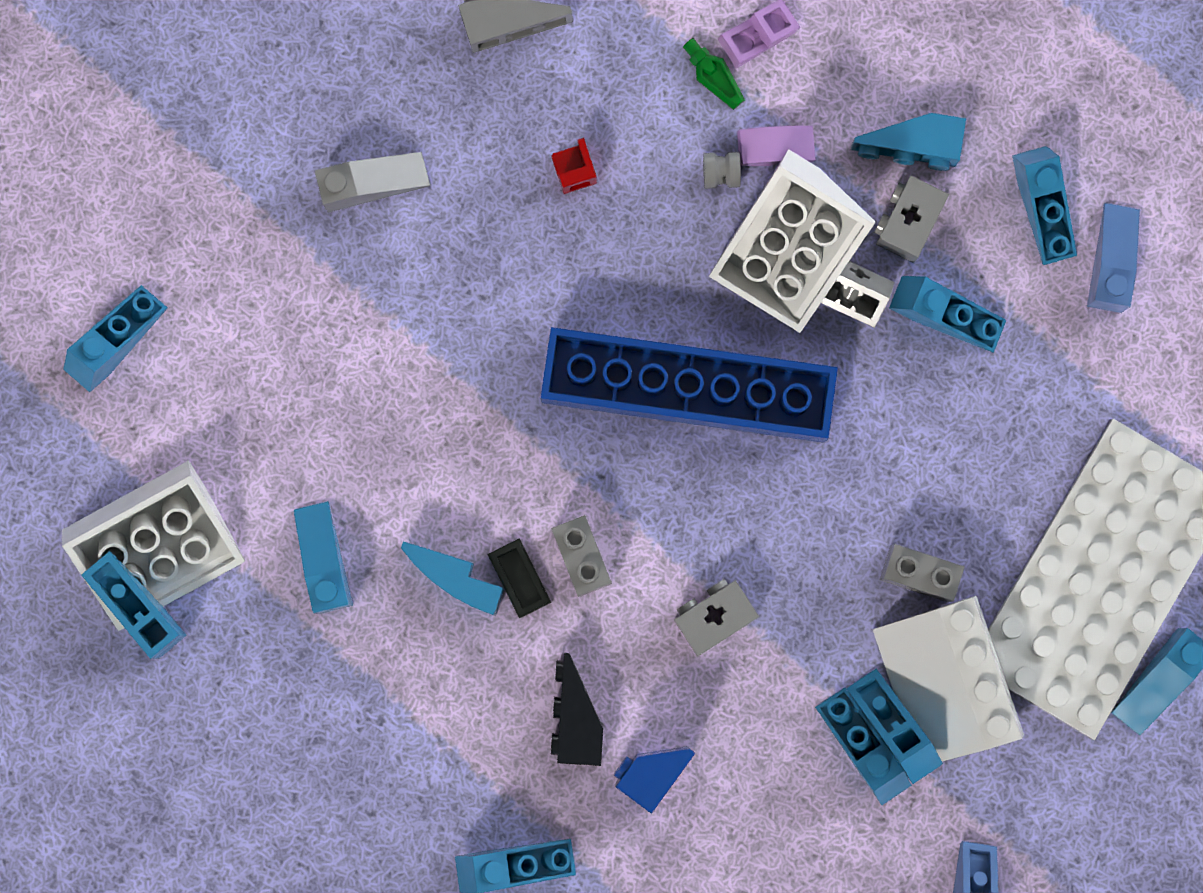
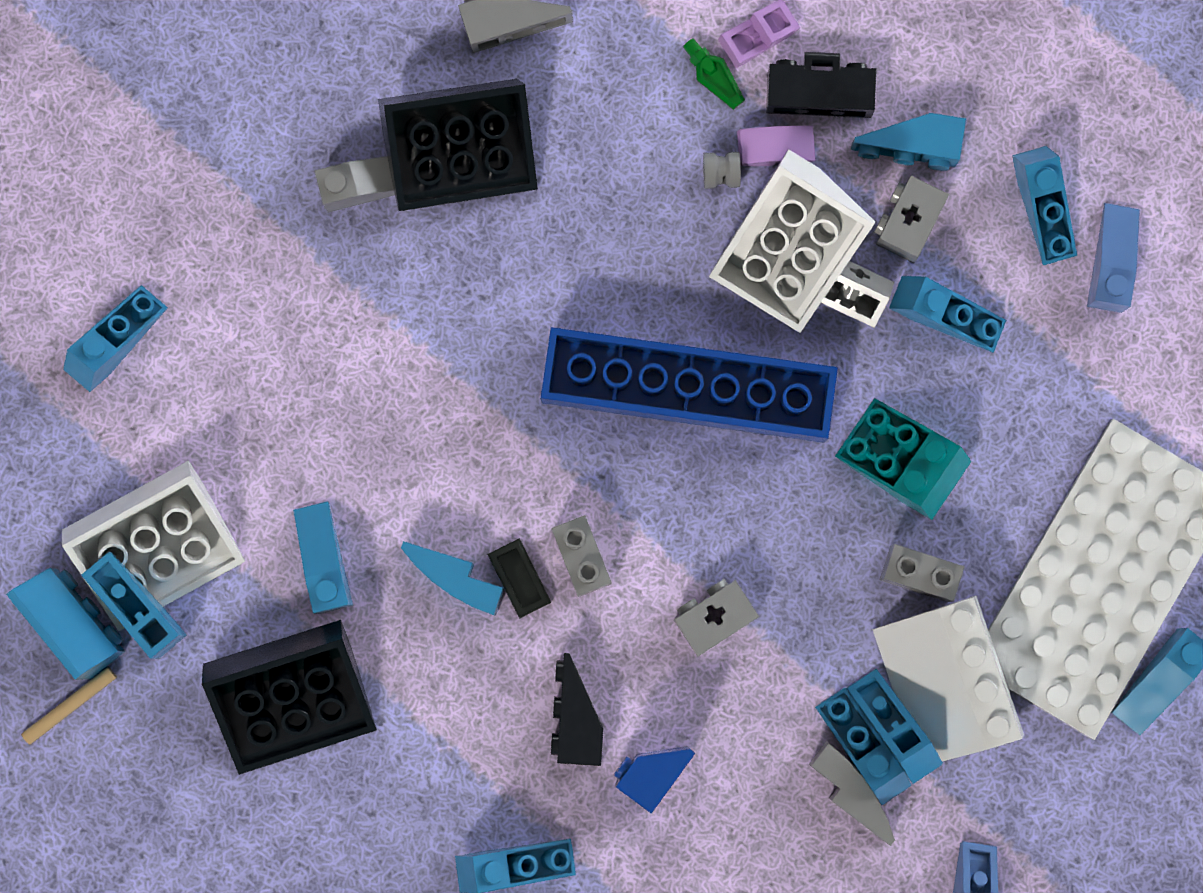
(67, 623): none -> dark azure slope
(68, 705): none -> tan bar
(288, 697): none -> black slope
(458, 144): none -> black slope
(574, 167): red panel -> none
(835, 93): none -> black piece
(852, 791): none -> light grey slope
(904, 458): none -> teal slope

